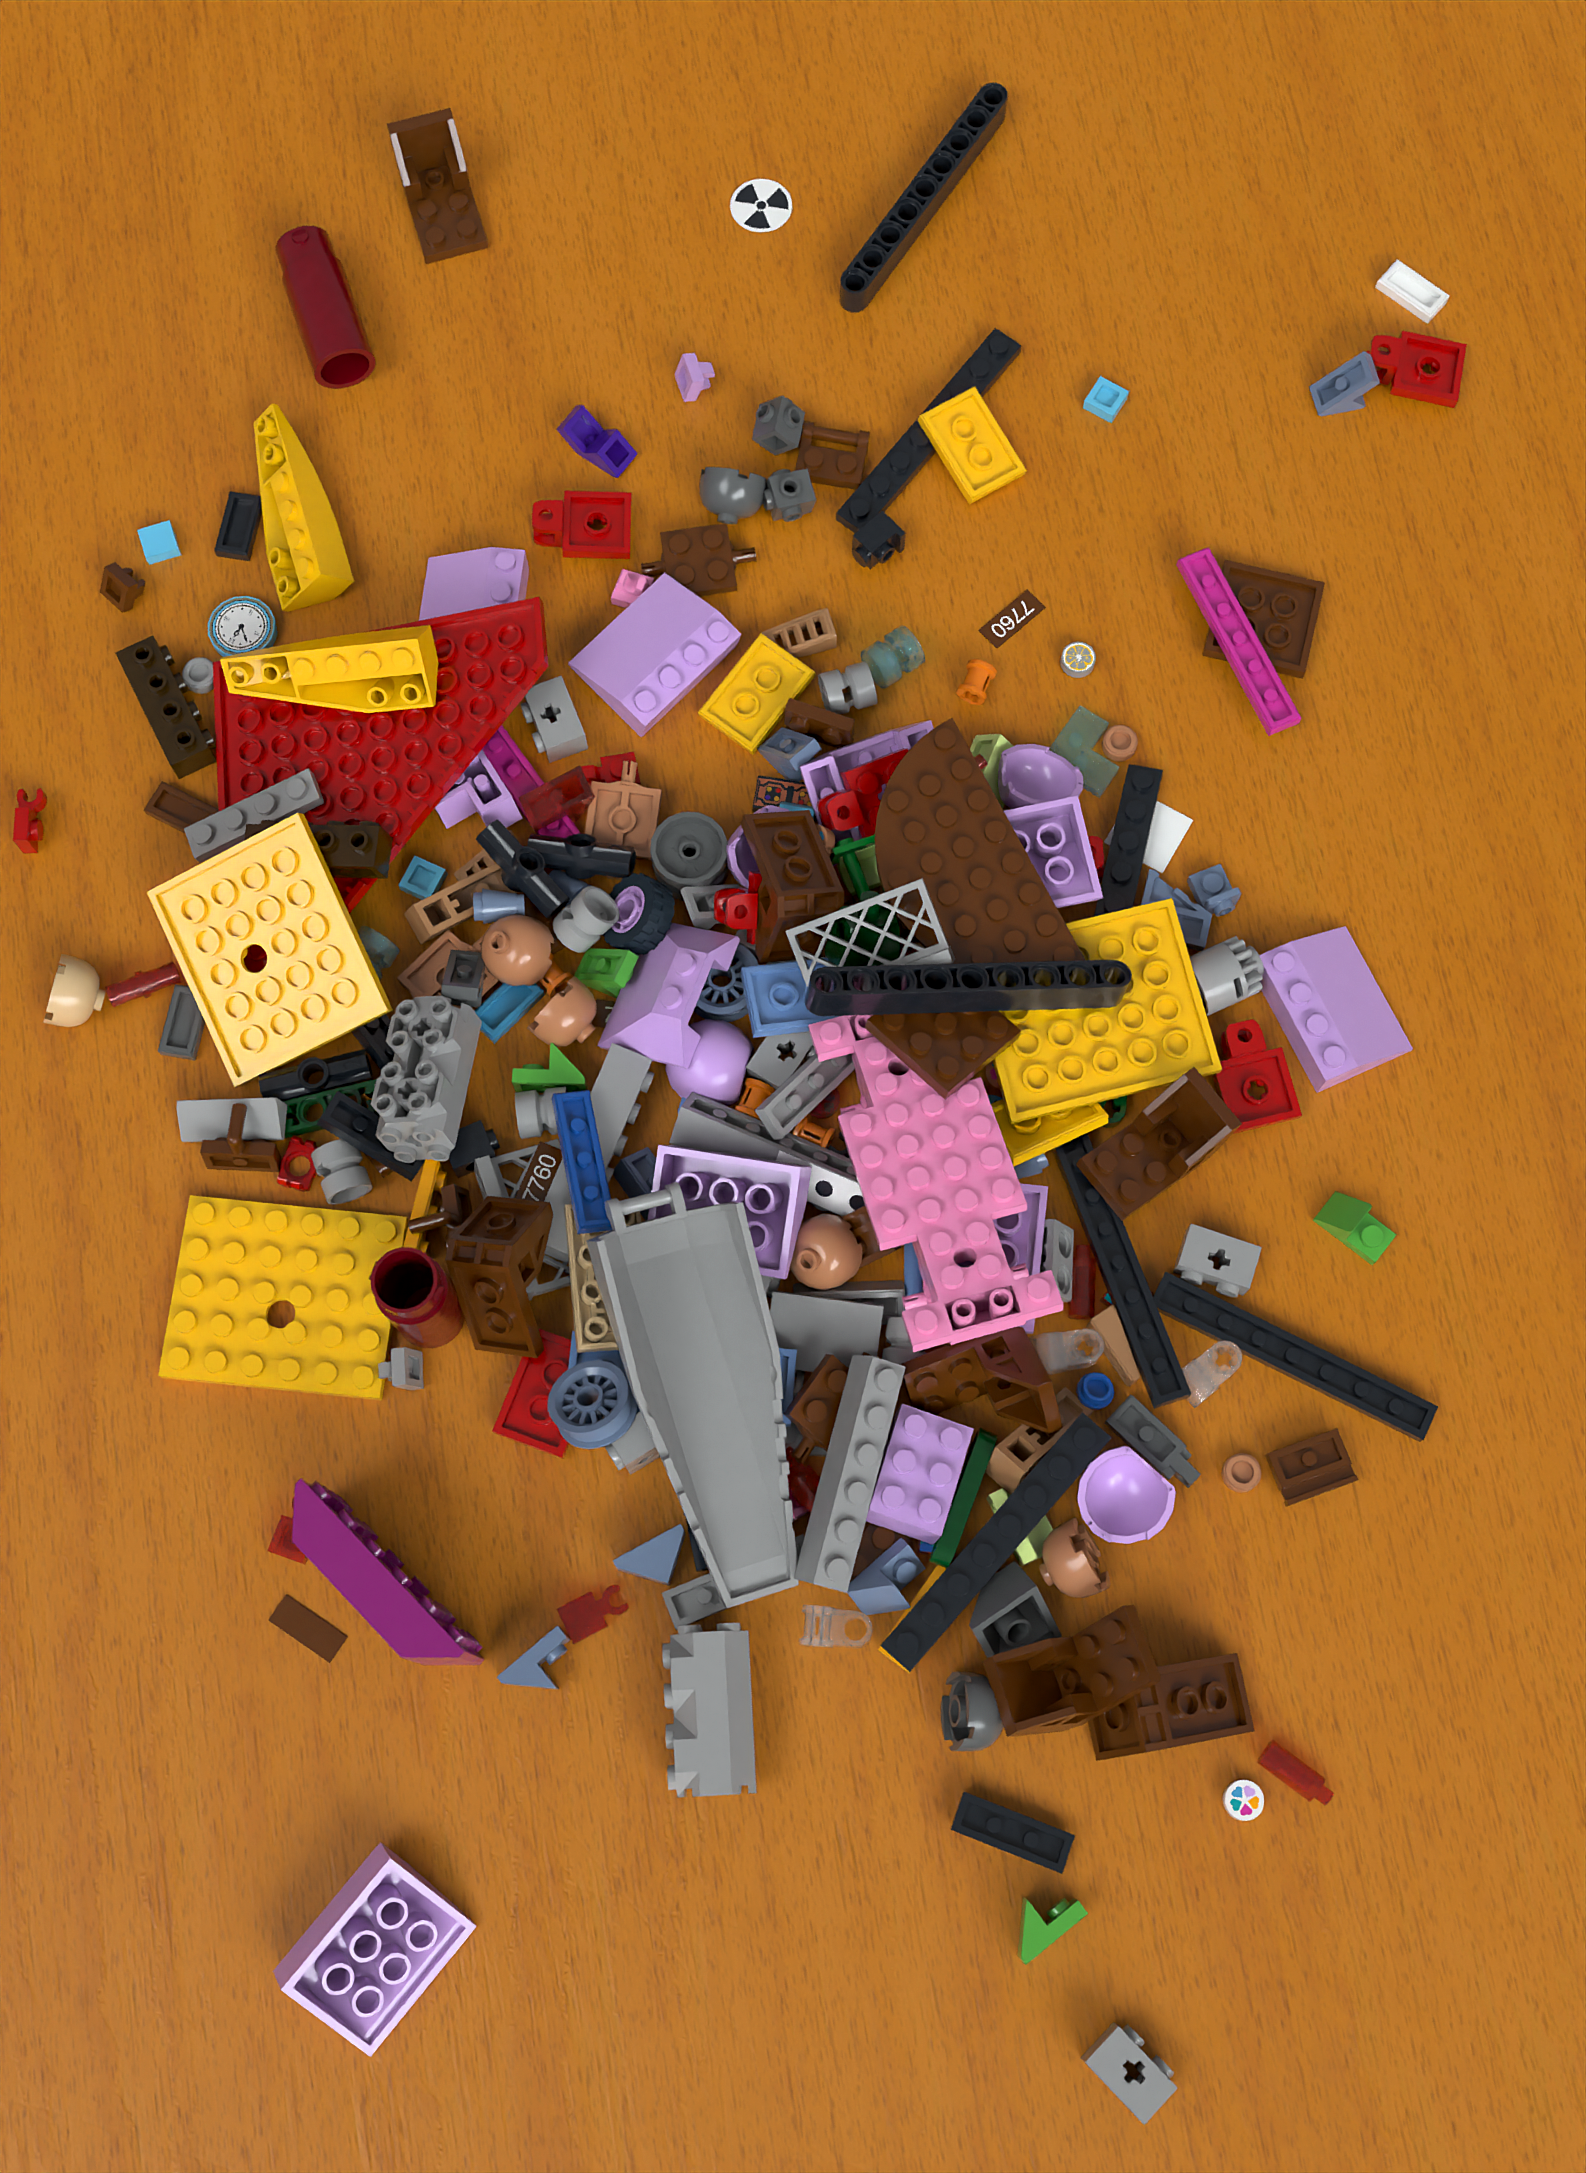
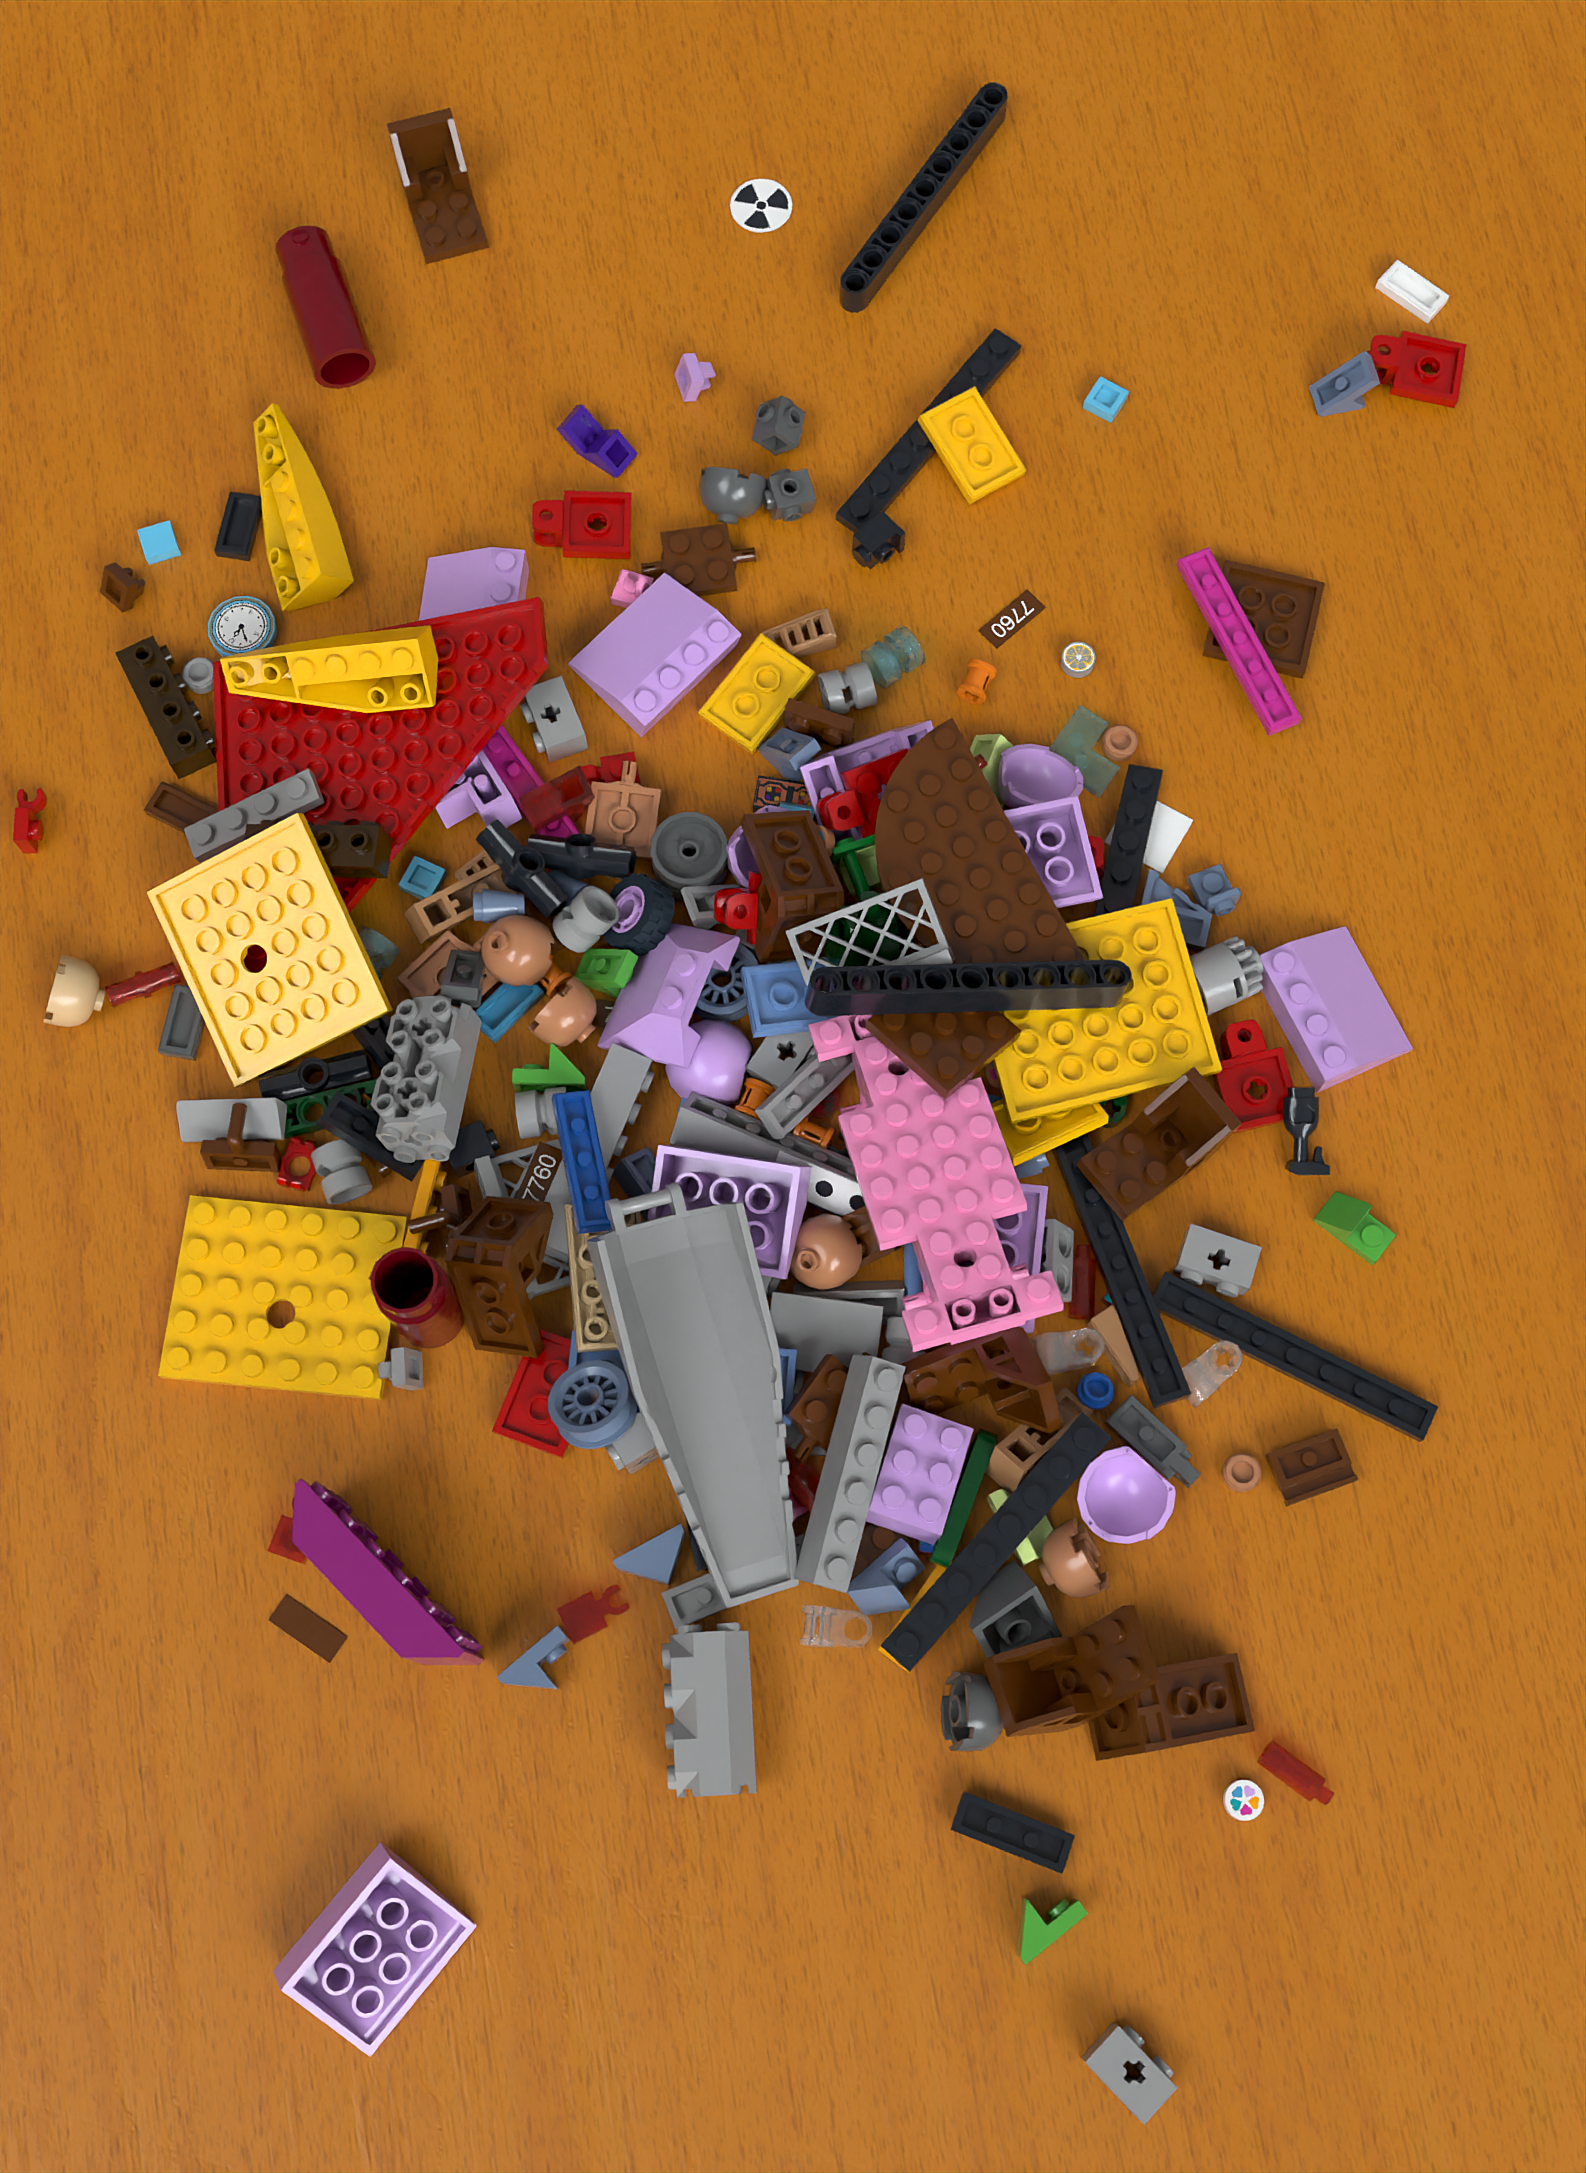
(831, 465): reddish brown plate -> none
(1301, 1120): none -> black piece

